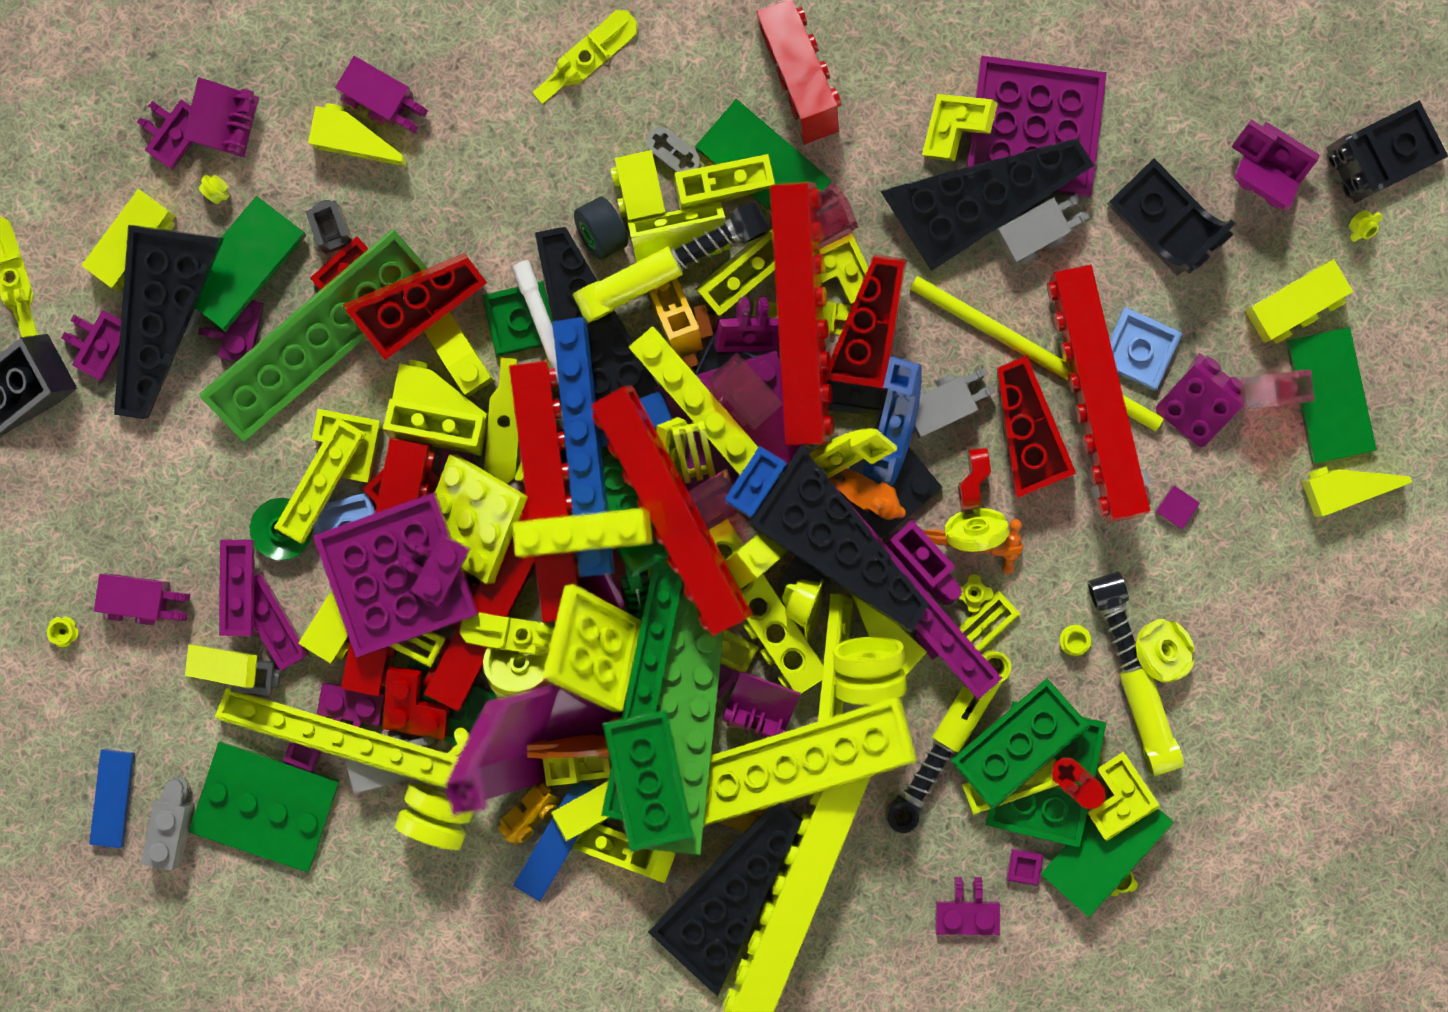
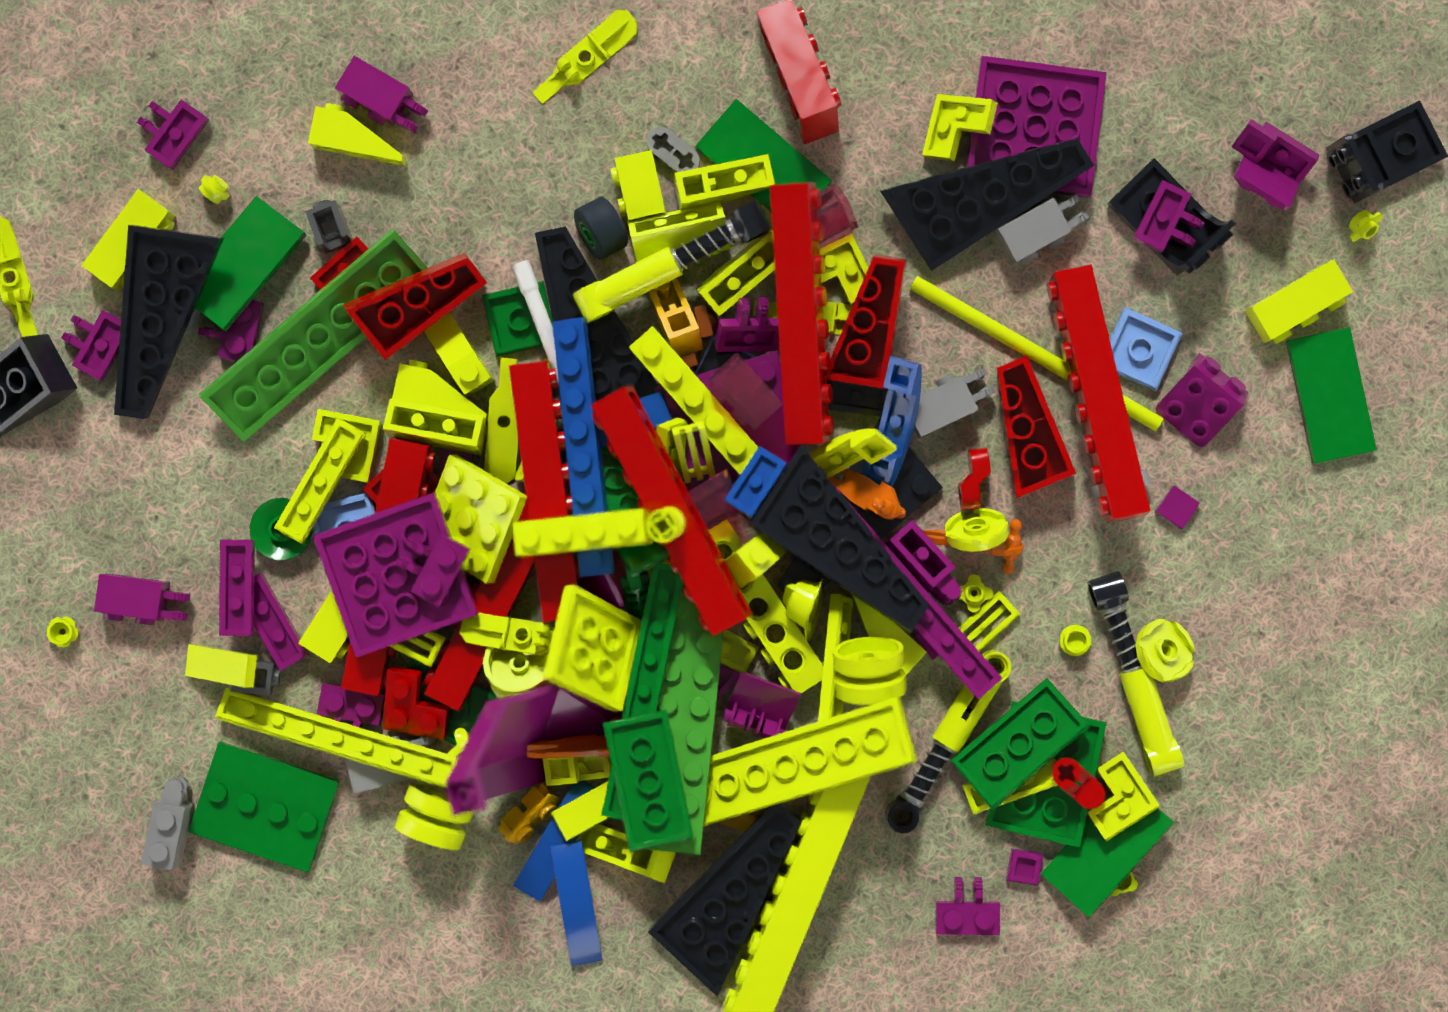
(111, 798): blue tile -> none
(221, 117): magenta hinge -> none
(302, 757): magenta tile -> none
(576, 902): none -> blue slope
(670, 520): none -> neon yellow wheel
(1162, 216): none -> magenta hinge
(1277, 389): clear pink brick -> none
(1340, 488): neon yellow slope -> none

